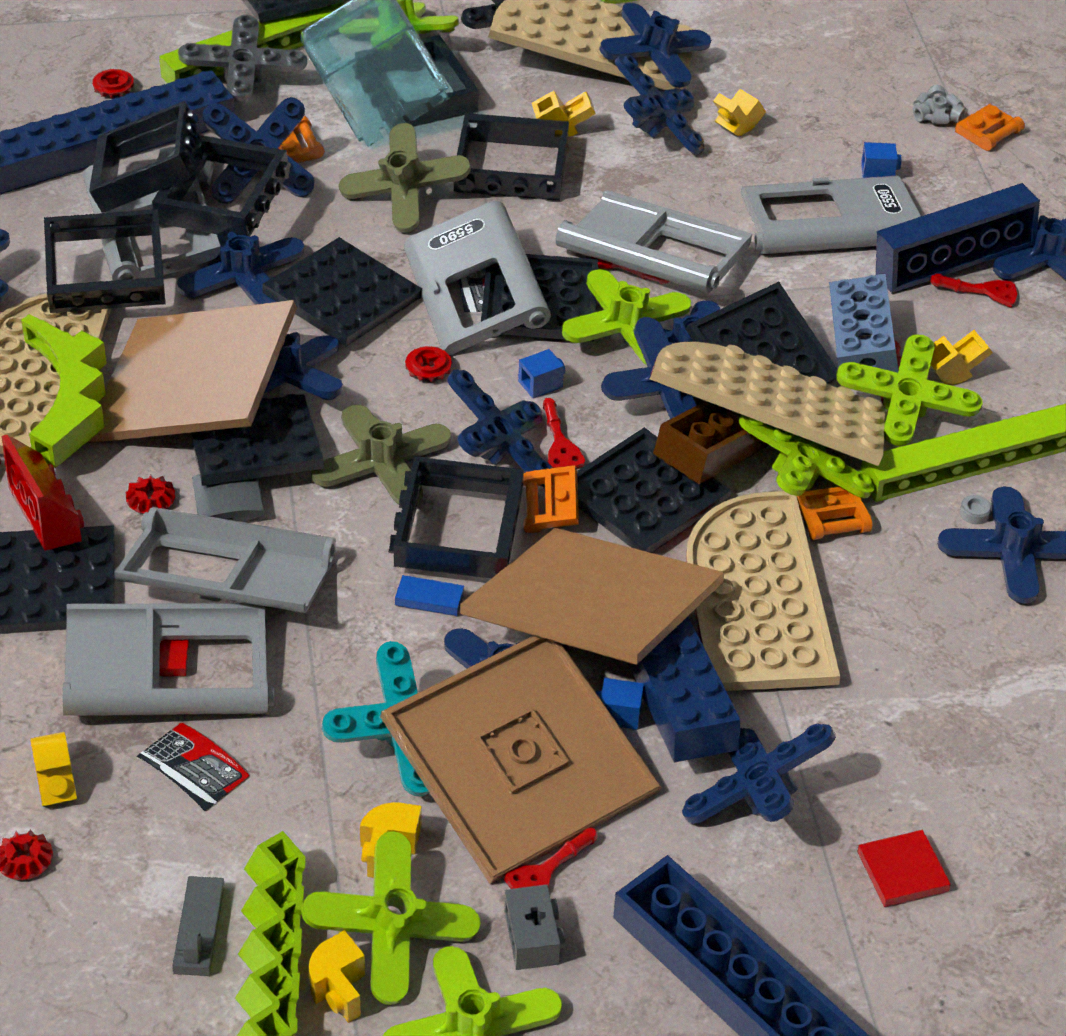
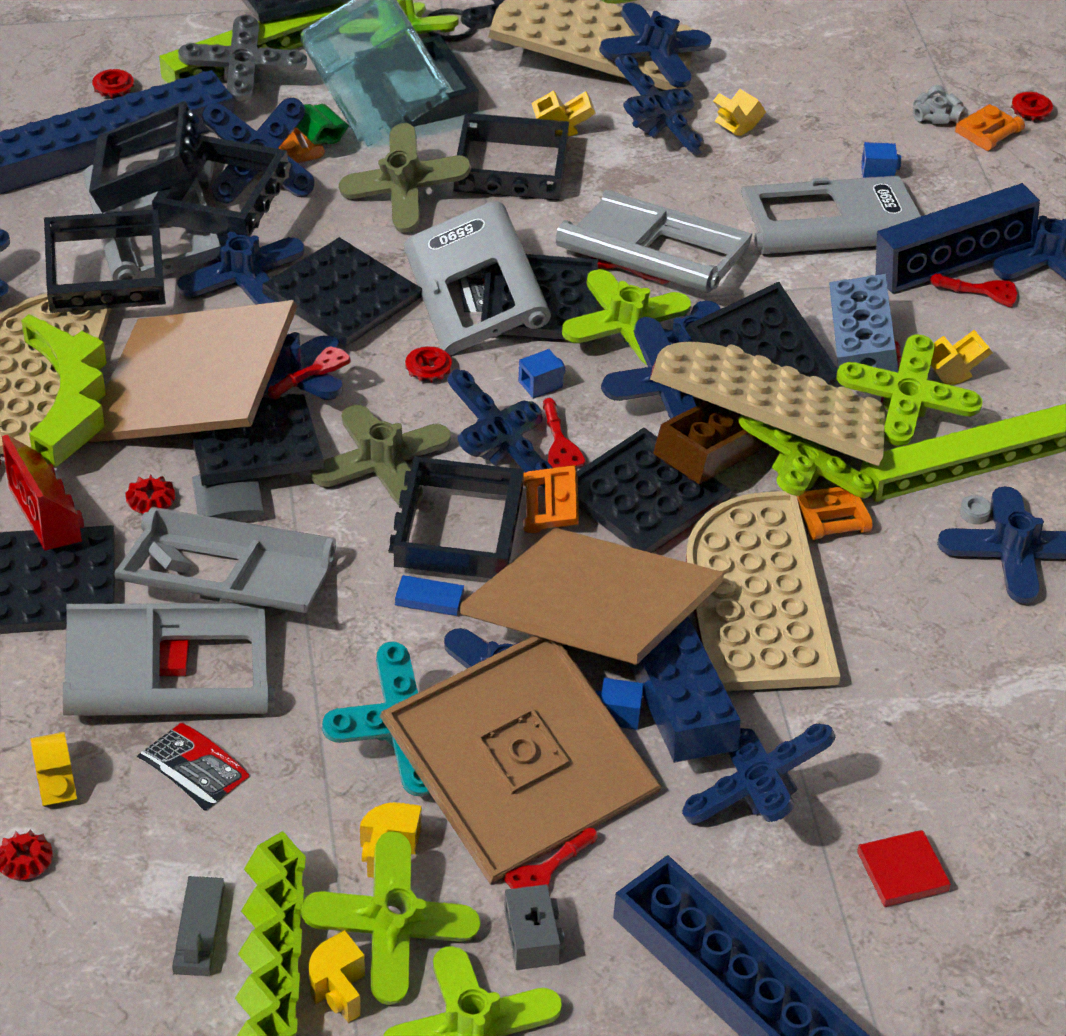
(169, 557): none -> light grey tile
(322, 124): none -> green brick
(327, 361): none -> red piece
(450, 37): none -> black tyre
(1024, 105): none -> red gear

